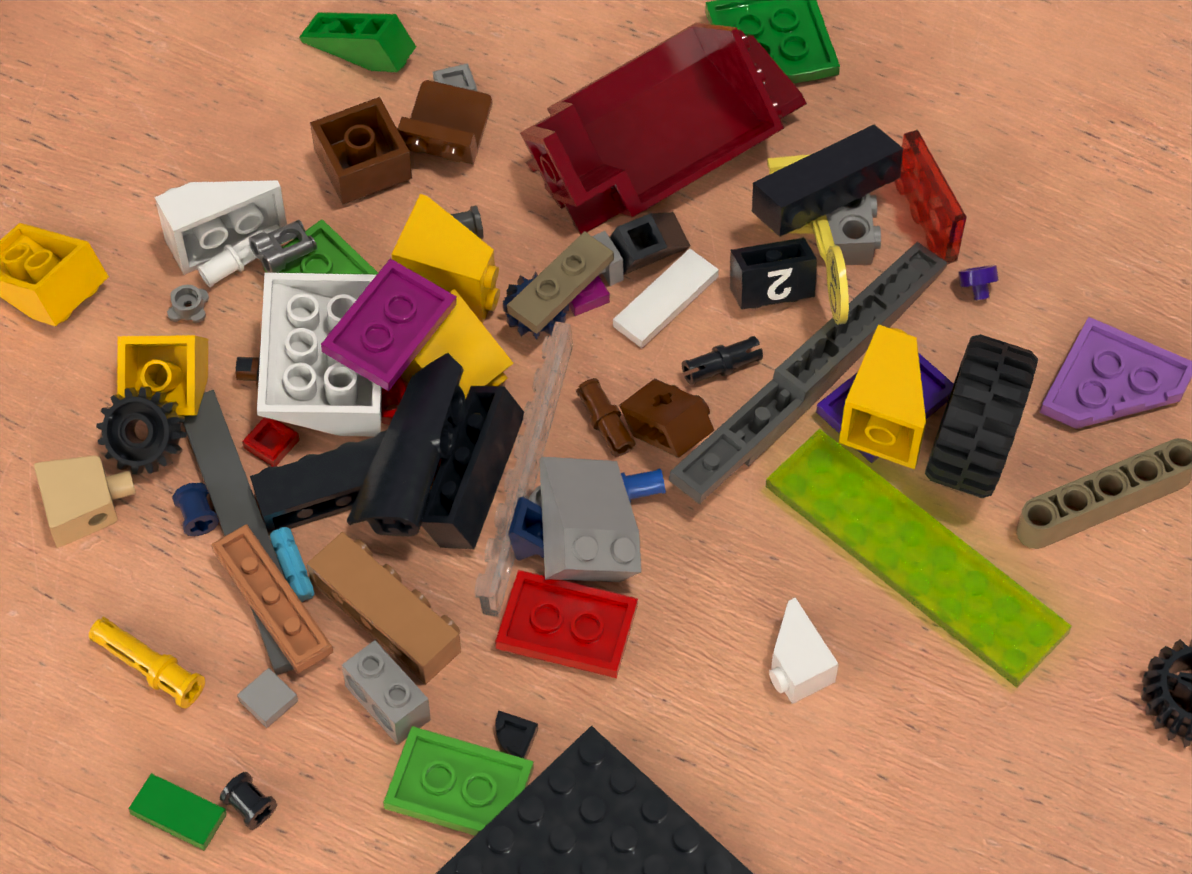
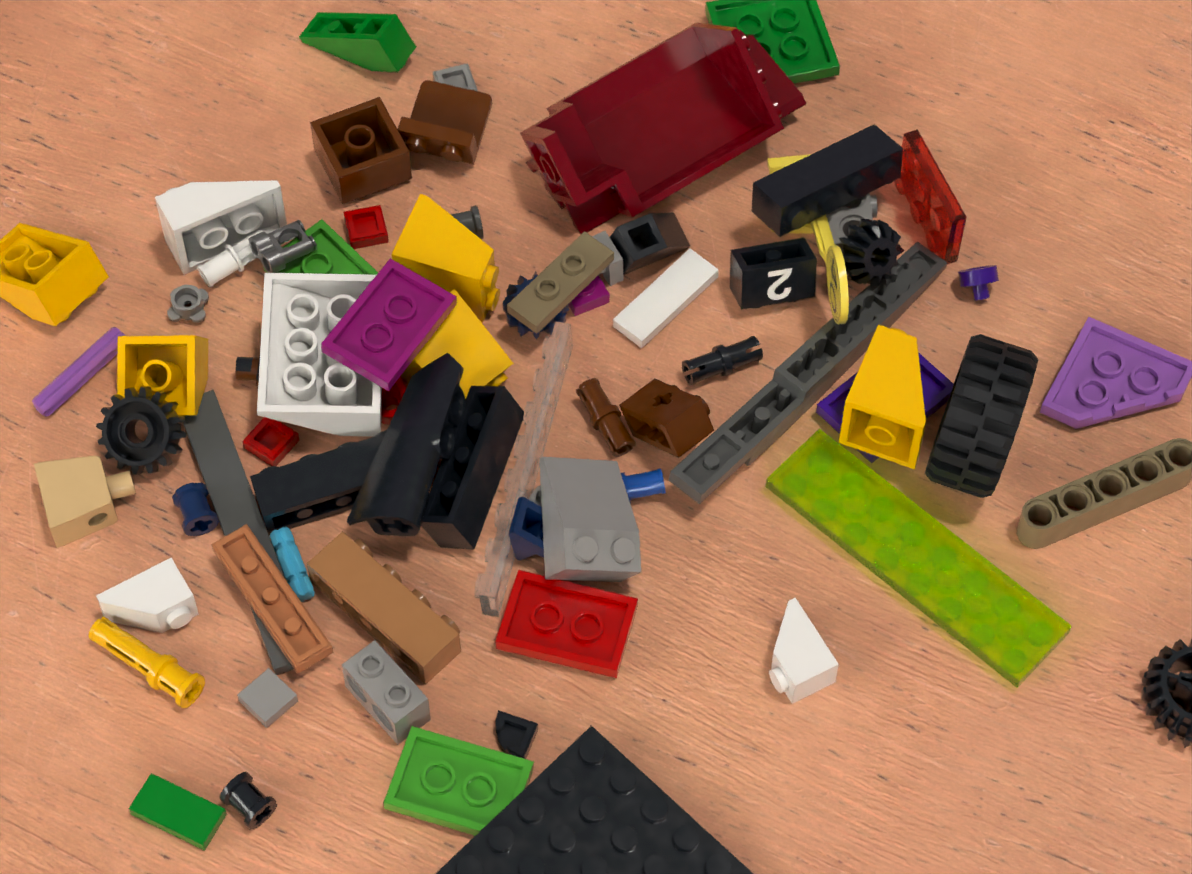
(77, 373): none -> medium lavender axle
(151, 600): none -> white slope
(366, 227): none -> red tile
(870, 251): none -> black gear

